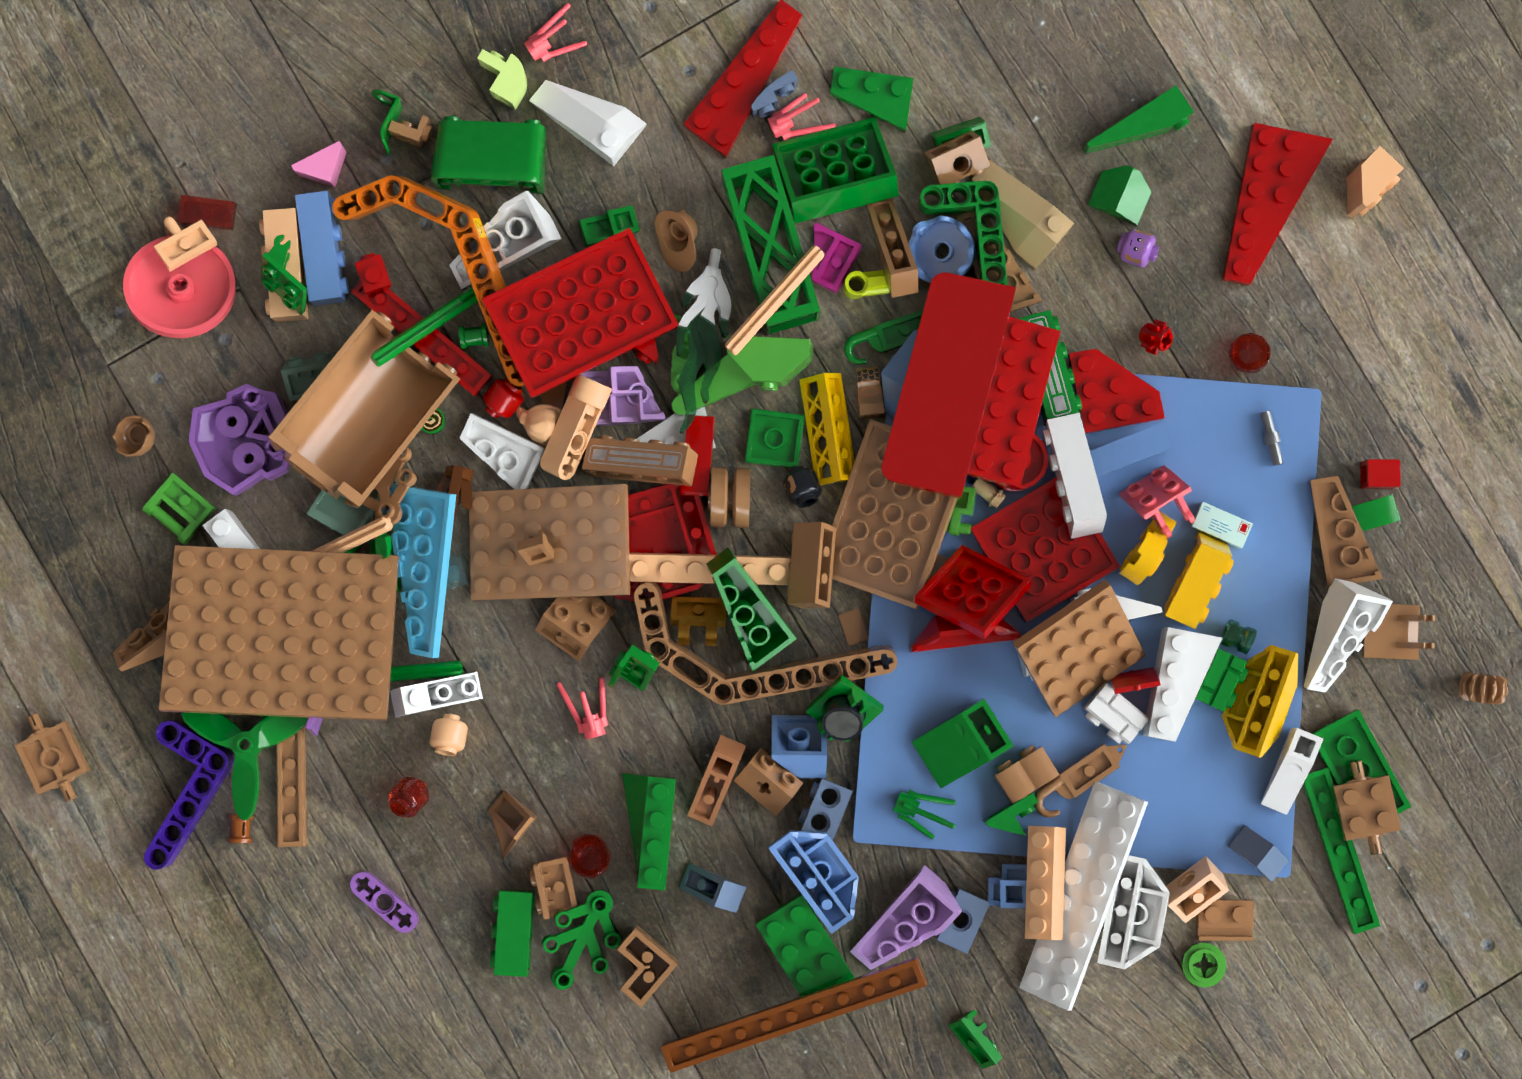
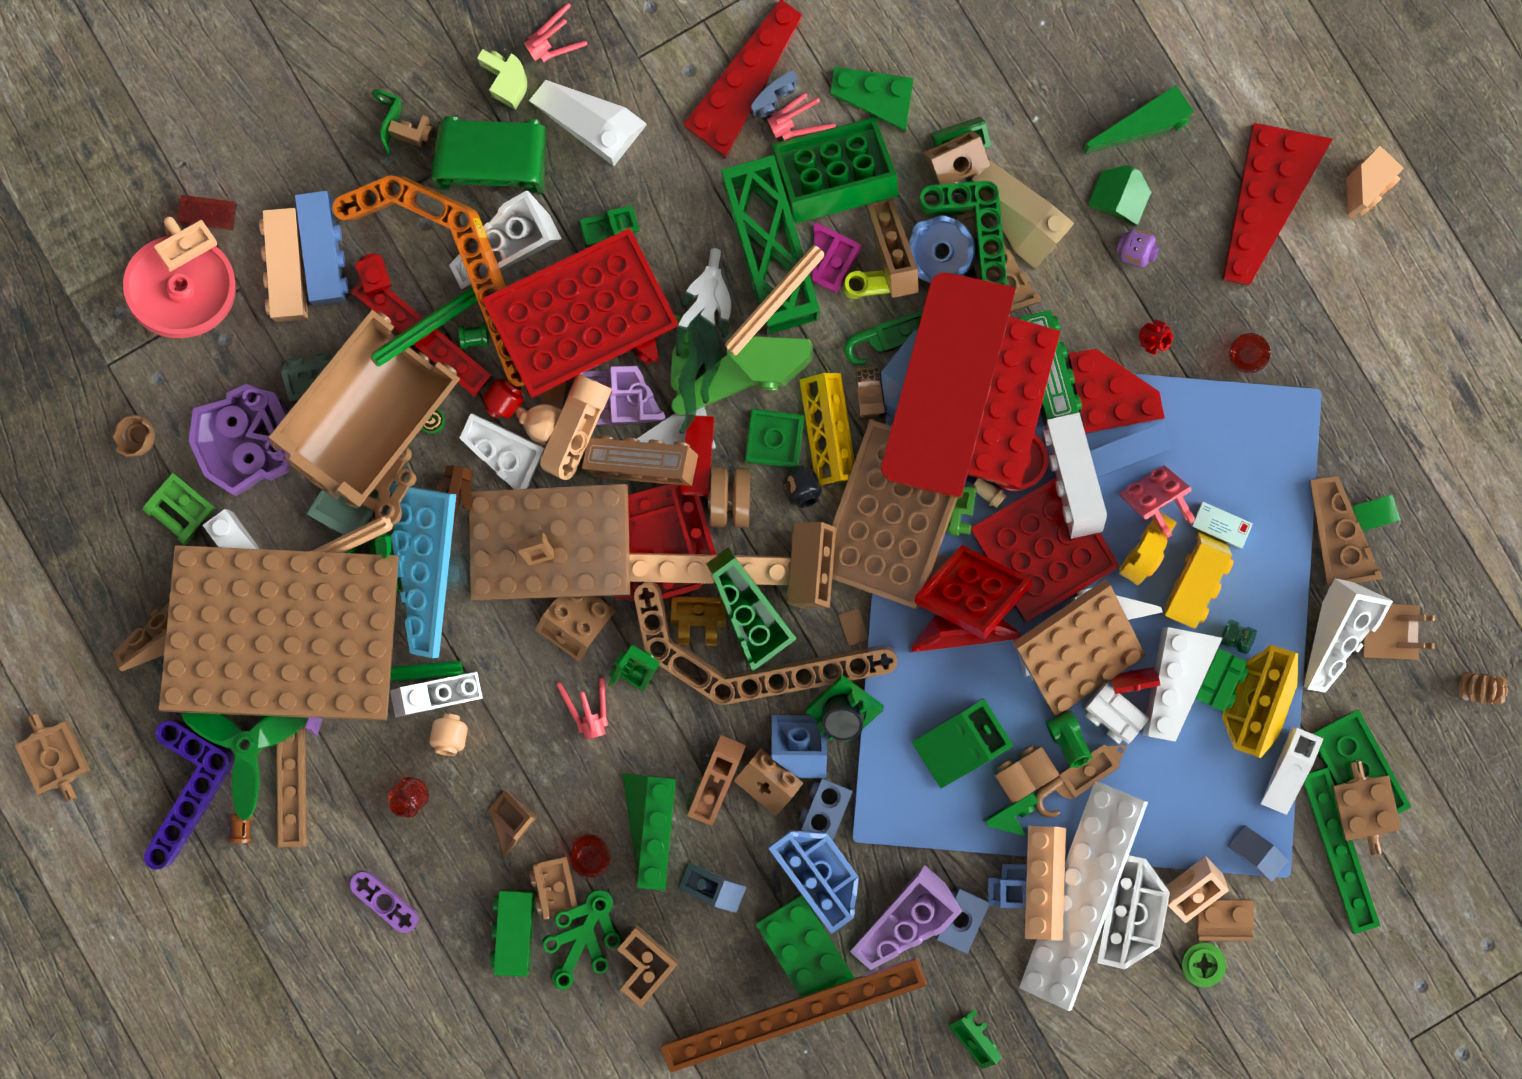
(279, 280): green plate -> none
(323, 165): bright pink slope -> none
(676, 238): medium nougat piece -> none
(908, 806): green plant -> none
(1066, 732): none -> green piece
(1271, 438): flat silver bar -> none
(1380, 474): red panel -> none

